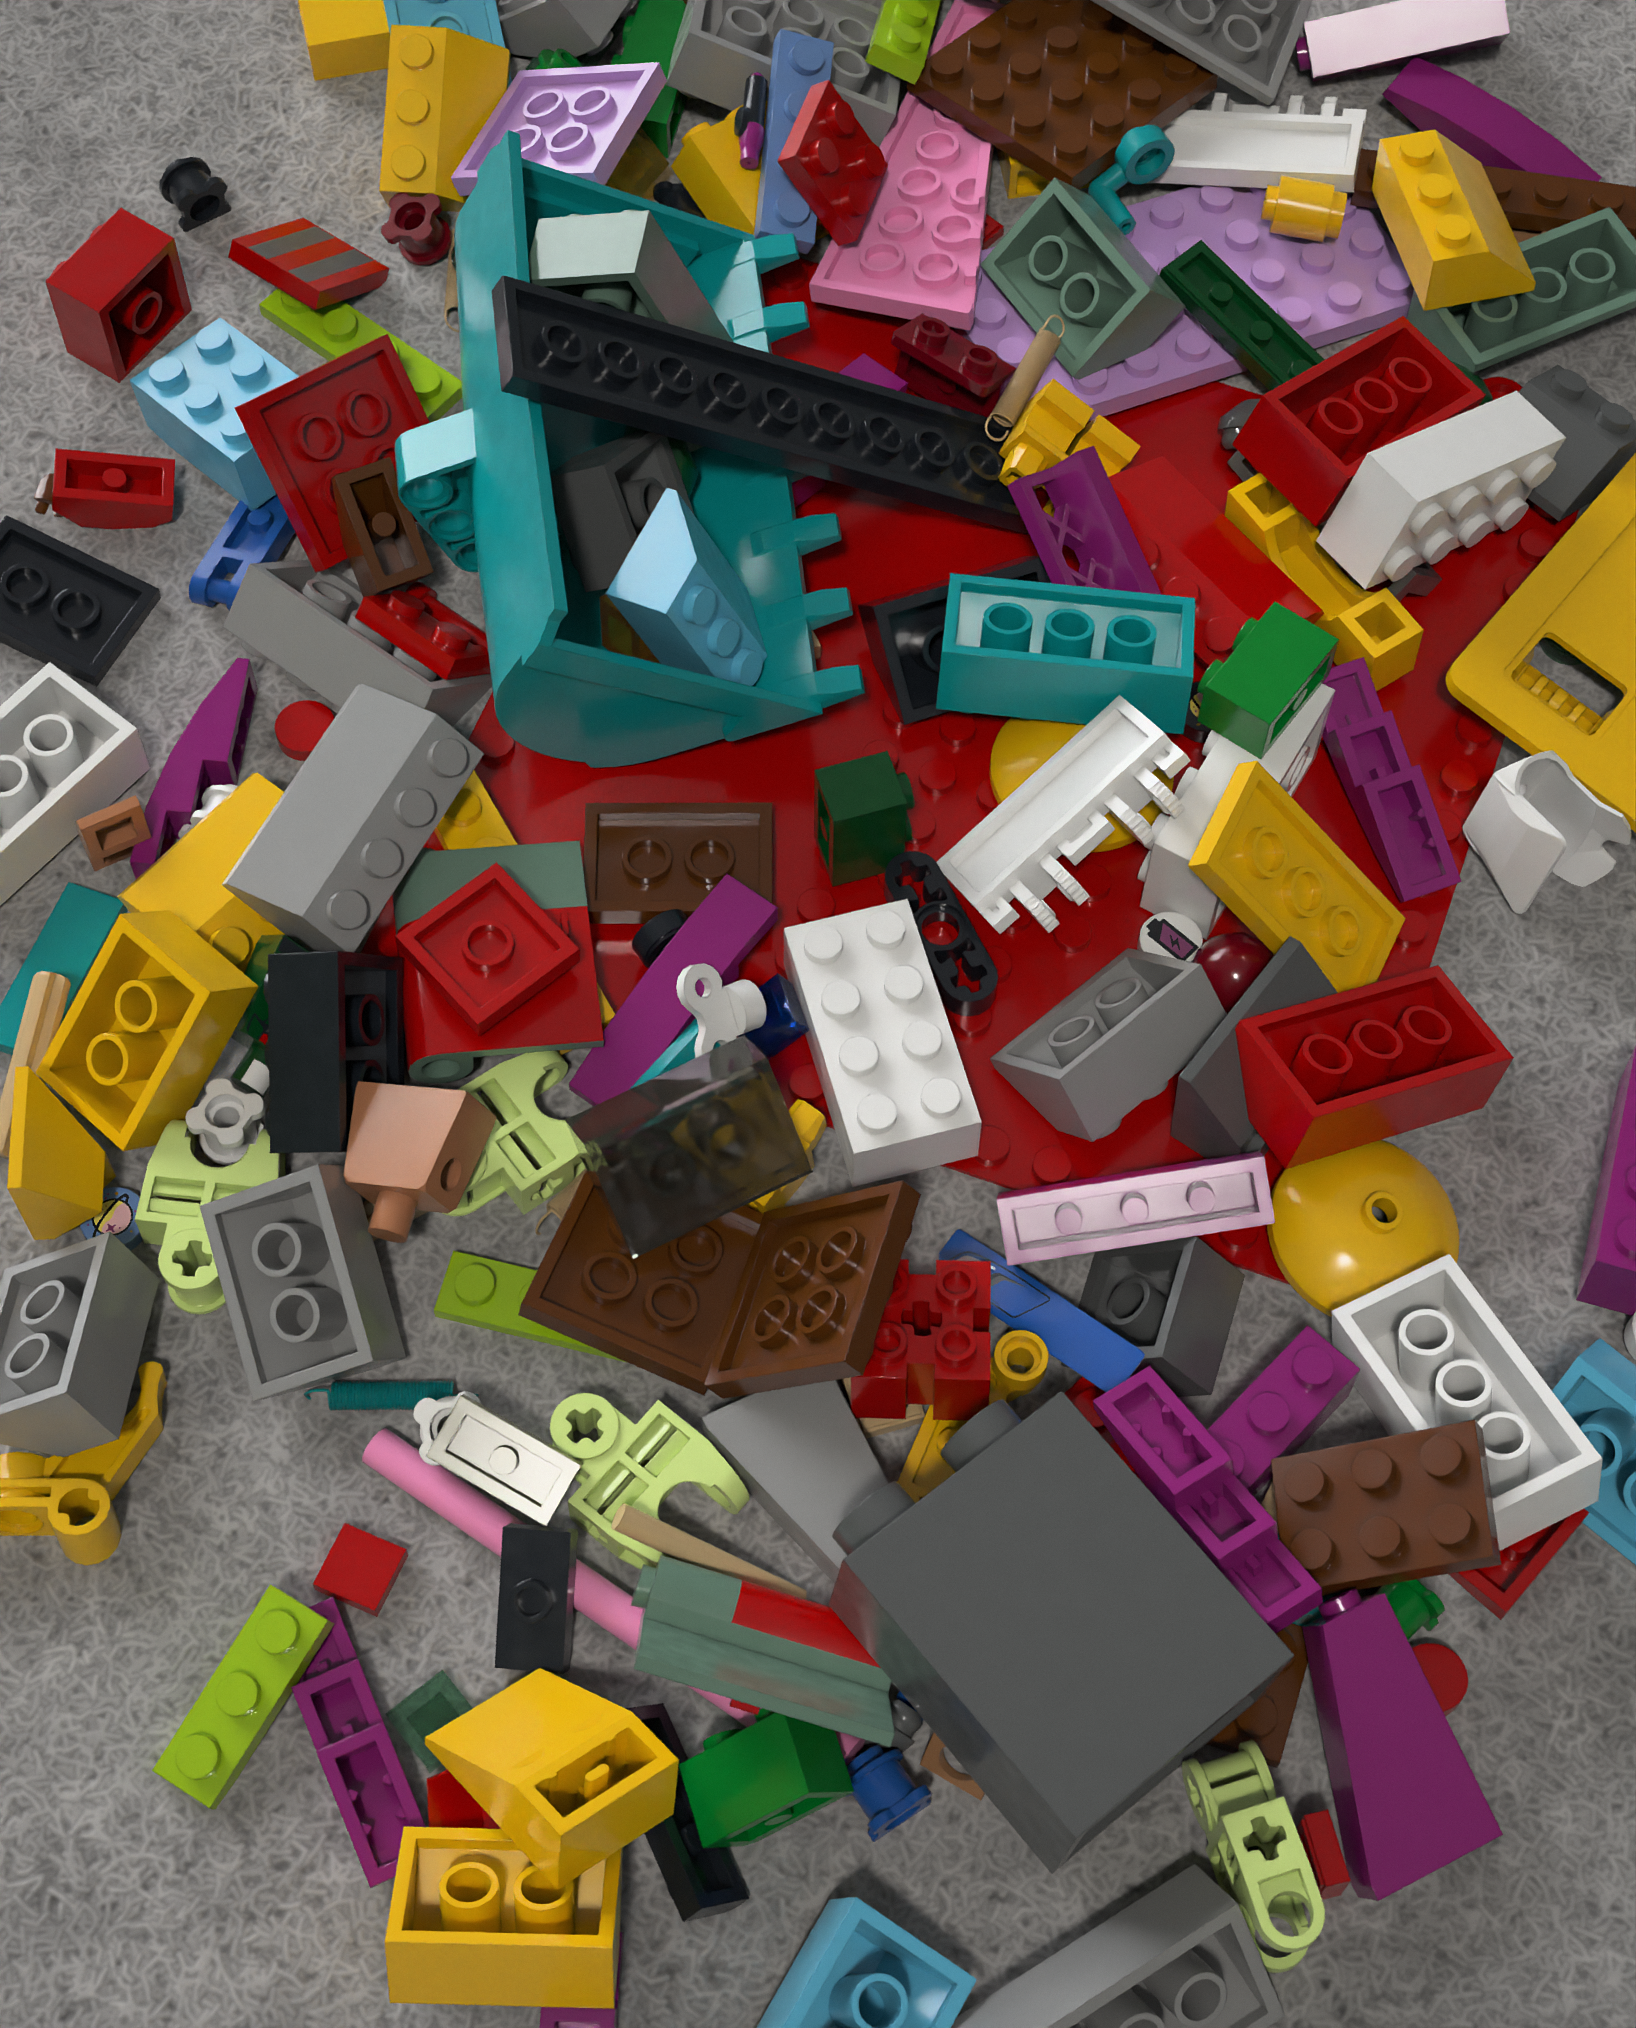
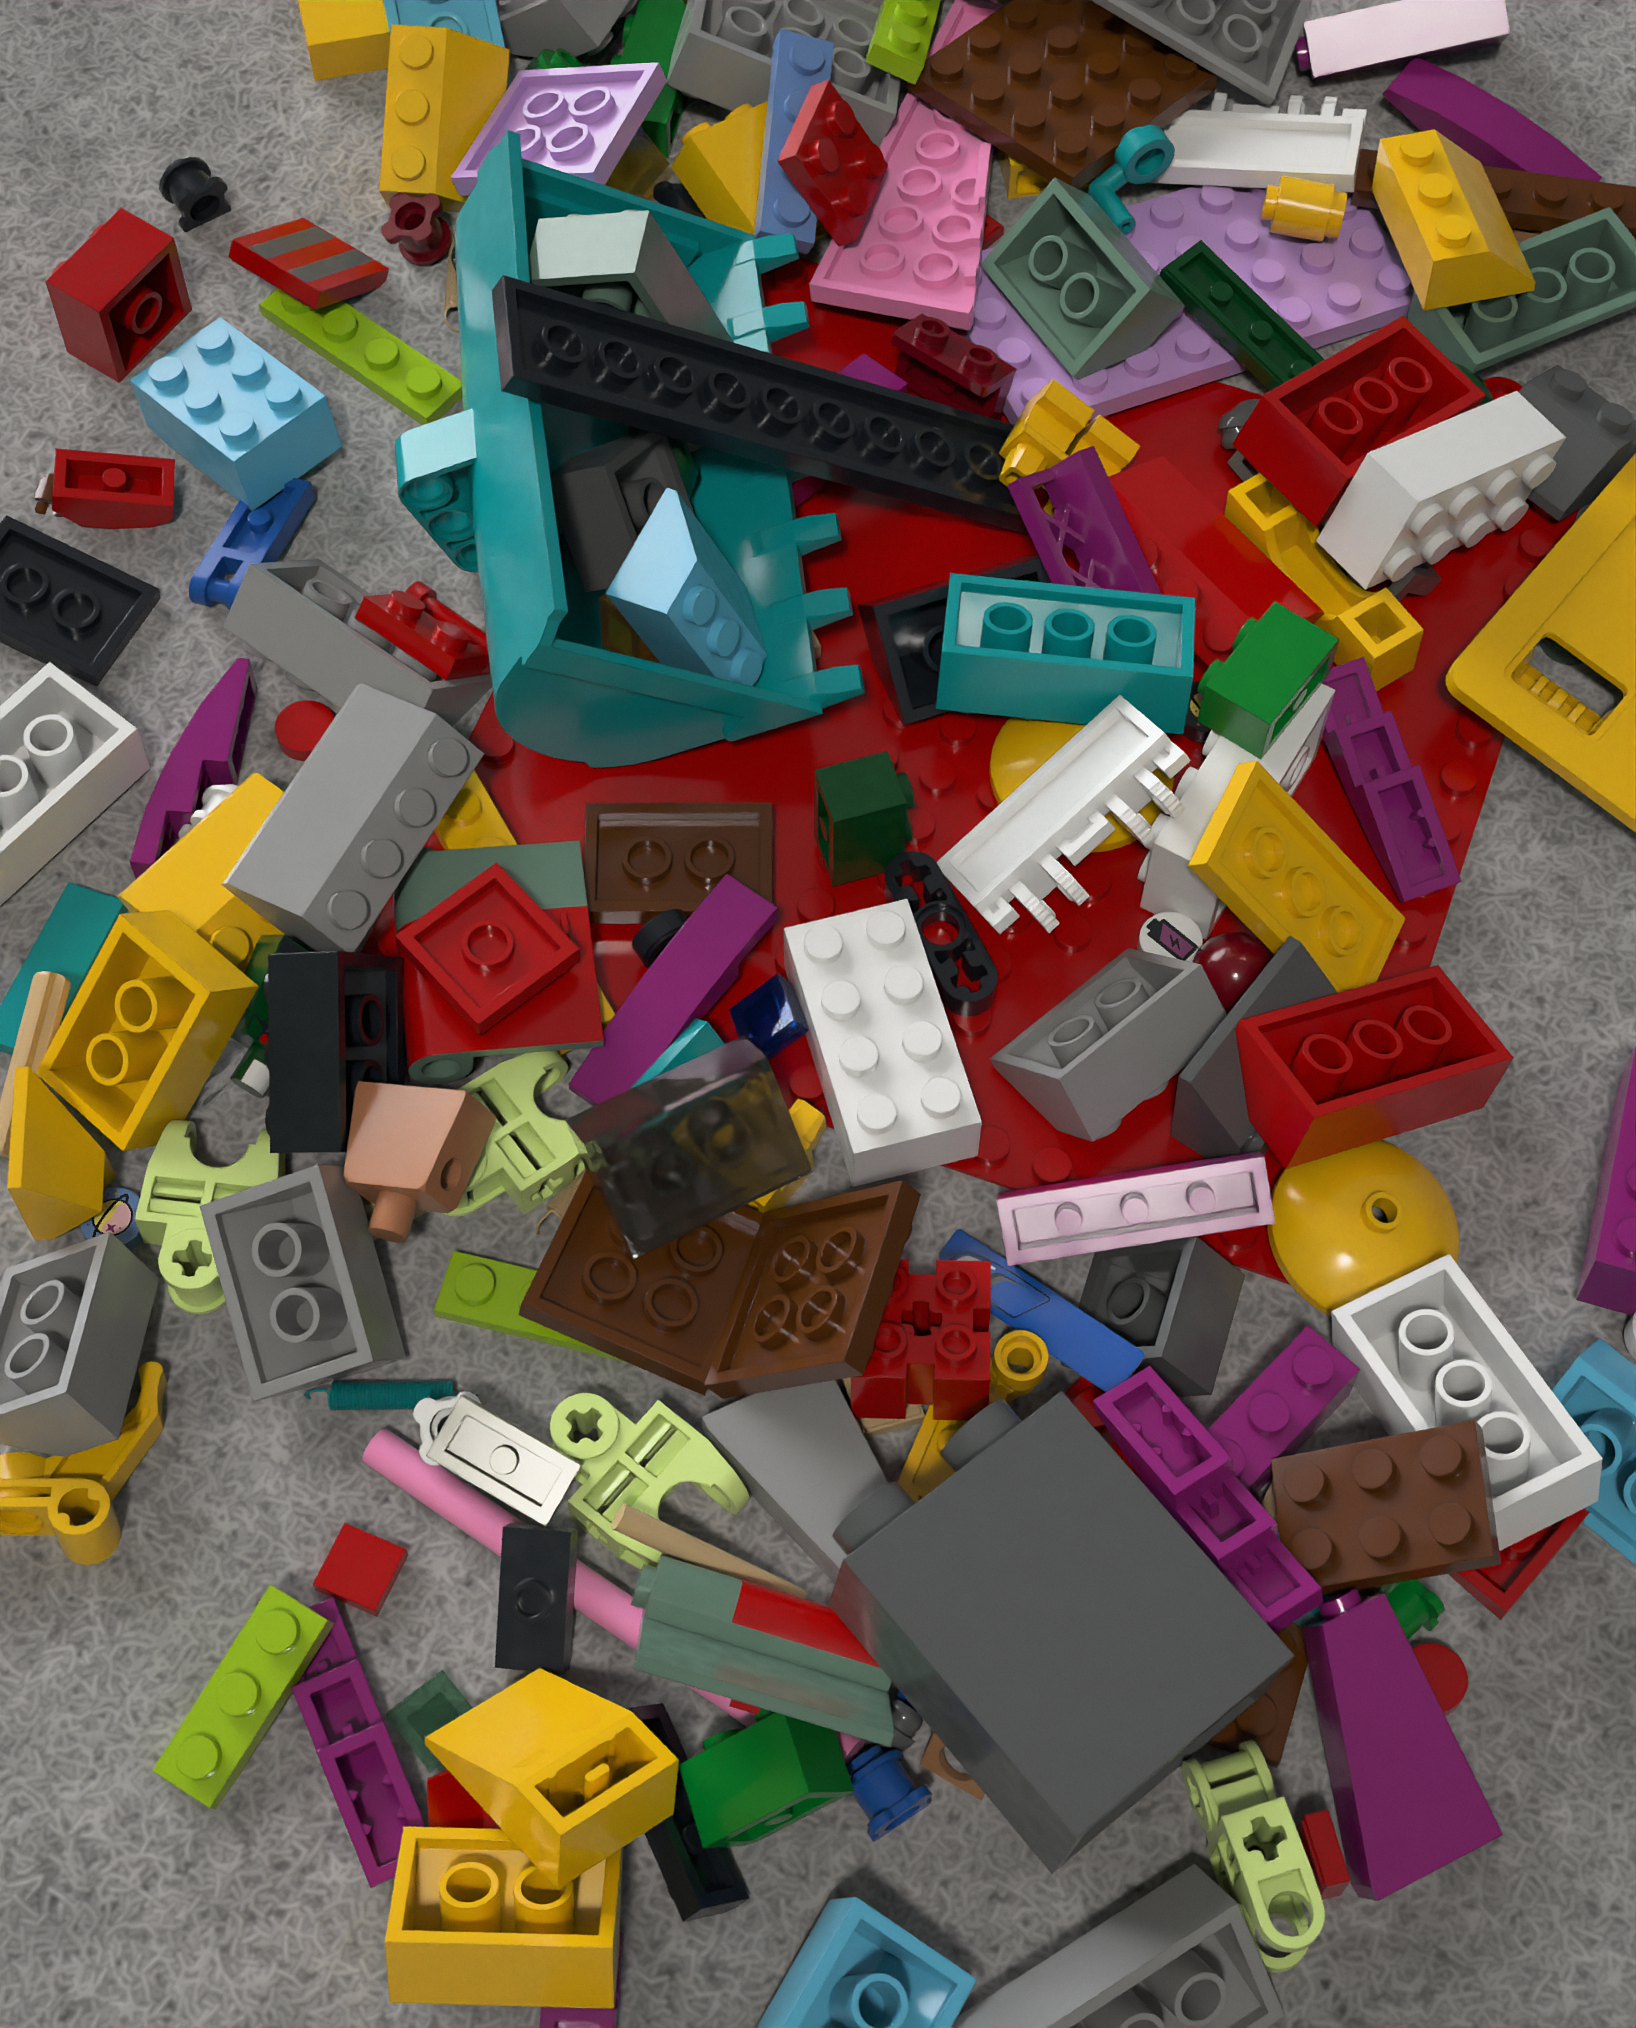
(113, 832): nougat slope -> none
(226, 1121): white brick -> none
(327, 426): red plate -> none
(378, 529): reddish brown slope -> none
(721, 1010): white piece -> none
(750, 120): piece -> none
(1025, 378): tan piece -> none
(1541, 822): white piece -> none

